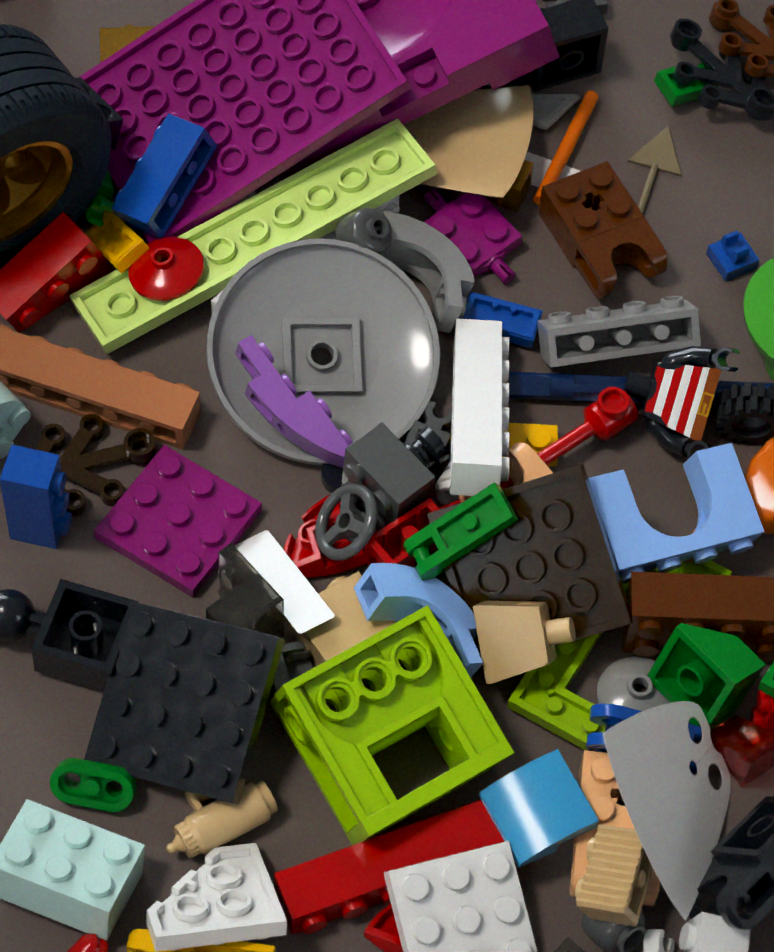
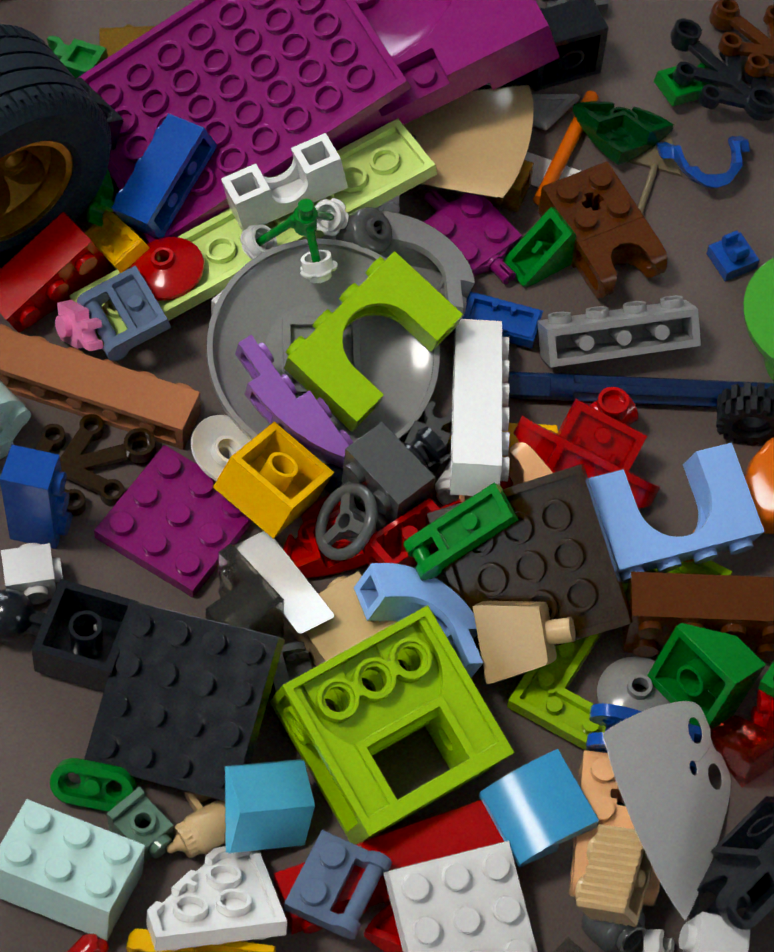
(32, 571): none -> white brick
(76, 327): none -> bright pink plate
(77, 56): none -> green plate
(132, 813): none -> sand green brick
(135, 307): none -> sand blue plate
(213, 440): none -> white dish
(267, 805): none -> medium azure slope
(273, 479): none -> yellow brick
(312, 176): none -> white arch
(324, 879): none -> sand blue plate
(325, 216): none -> white plant
(389, 291): none -> lime arch
(543, 249): none -> green slope
(591, 440): none -> red plate
(621, 131): none -> dark green brick
(680, 396): torso -> none
(737, 145): none -> blue helmet

